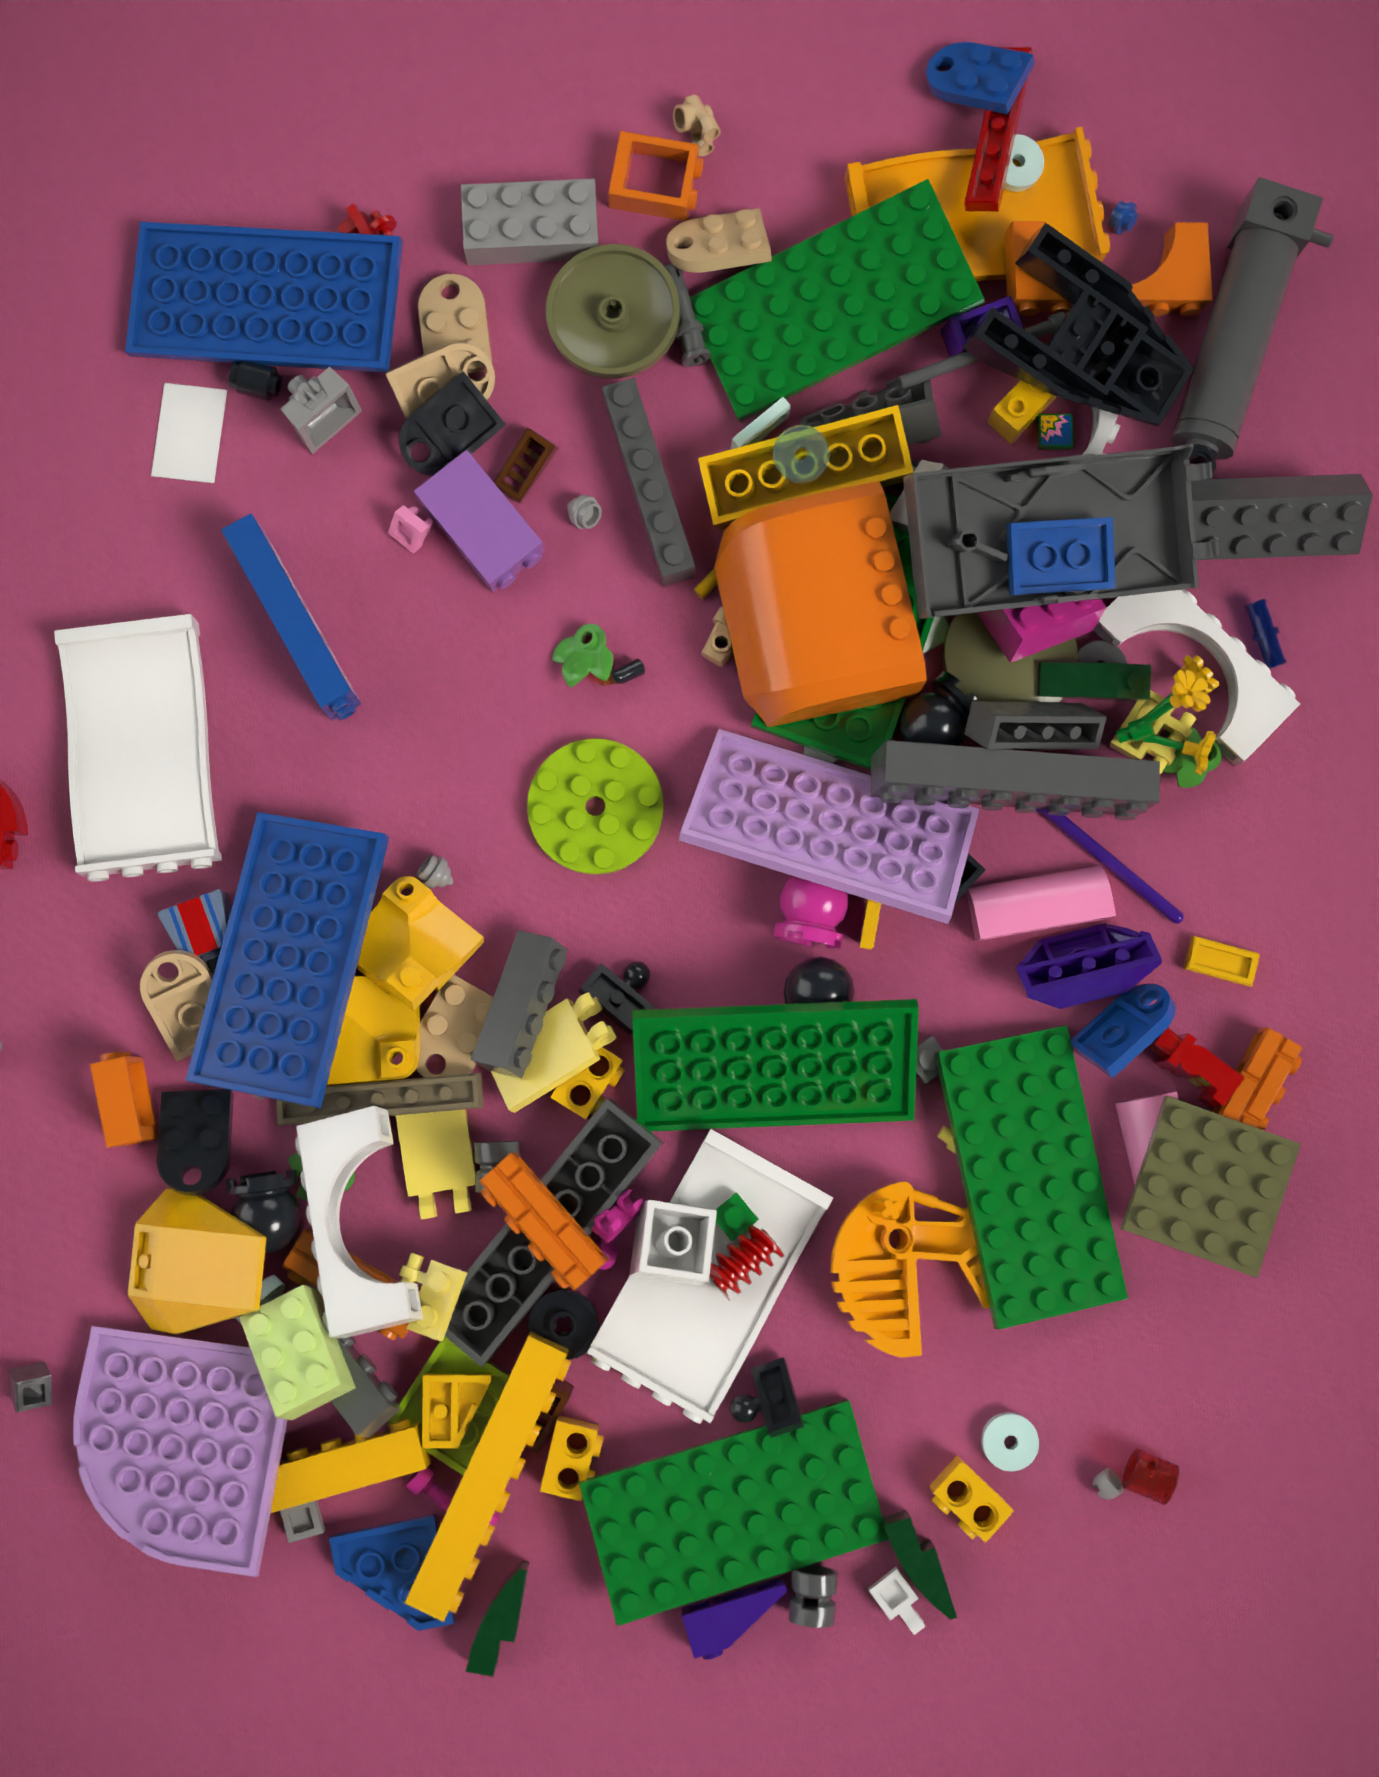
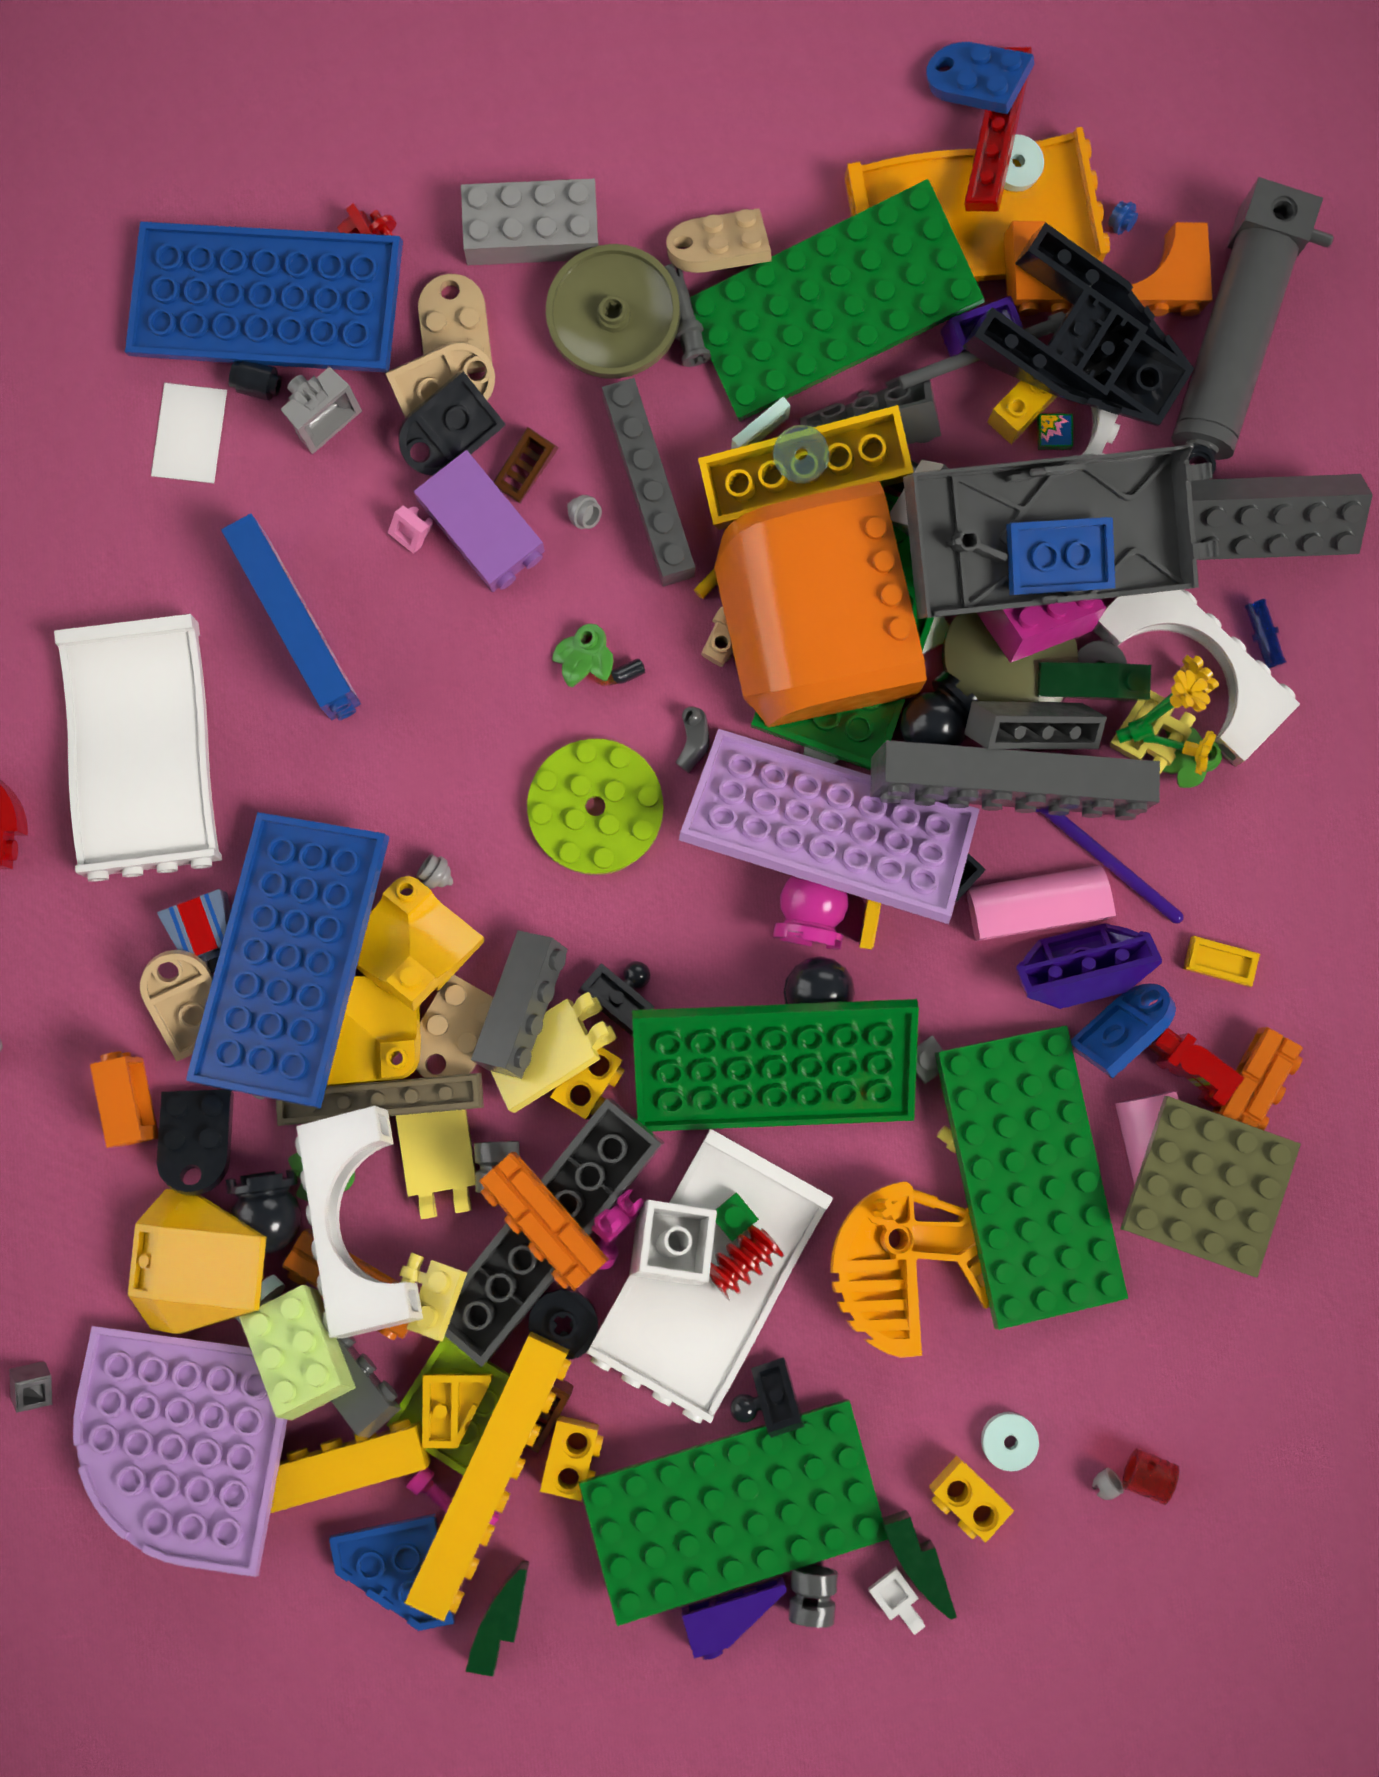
(302, 1521): light grey plate -> none
(651, 203): orange window -> none
(696, 738): none -> dark grey arm
(699, 121): tan plate -> none

